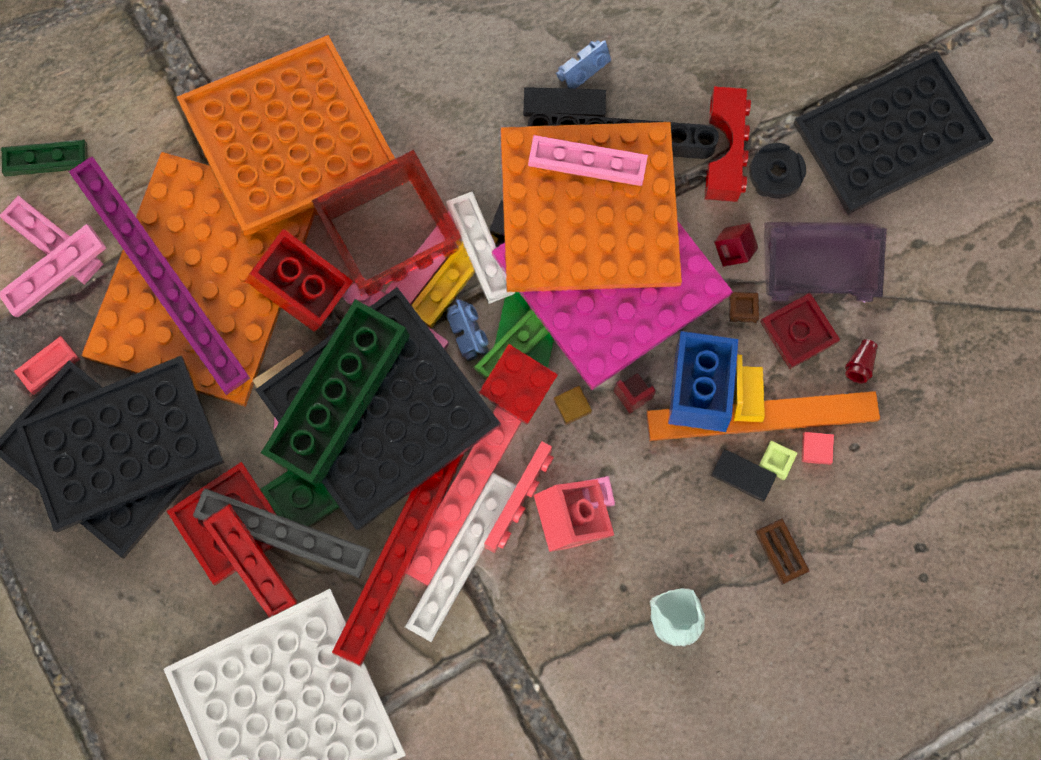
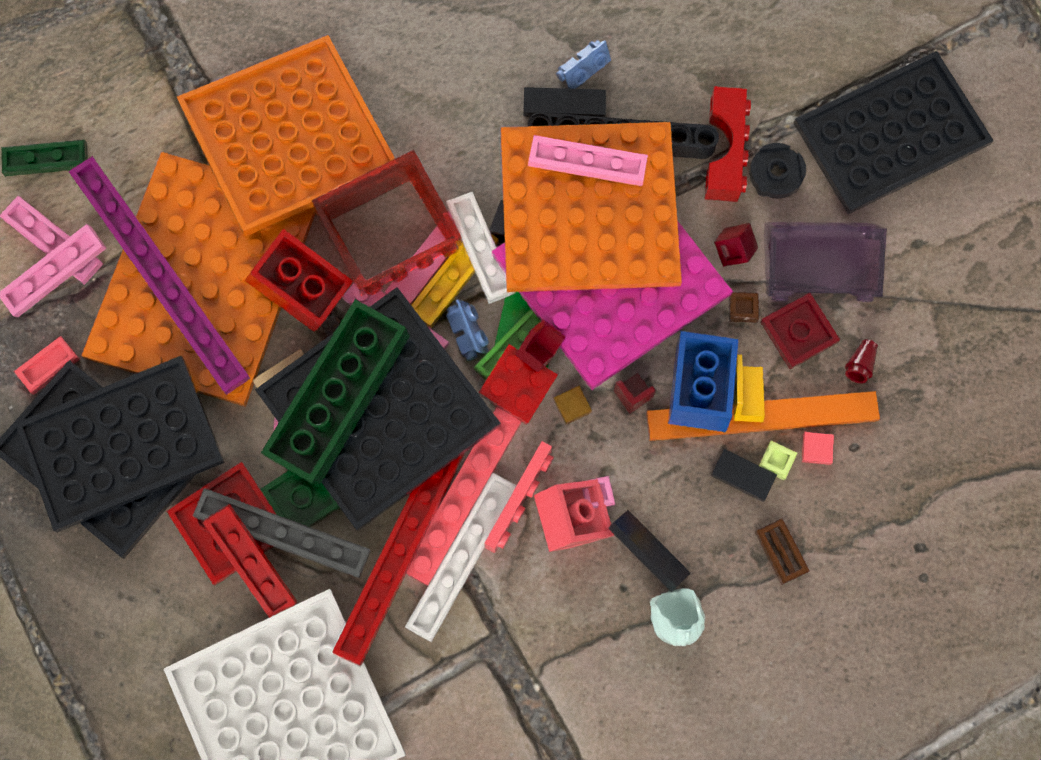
(540, 345): none -> dark red panel
(649, 550): none -> black tile

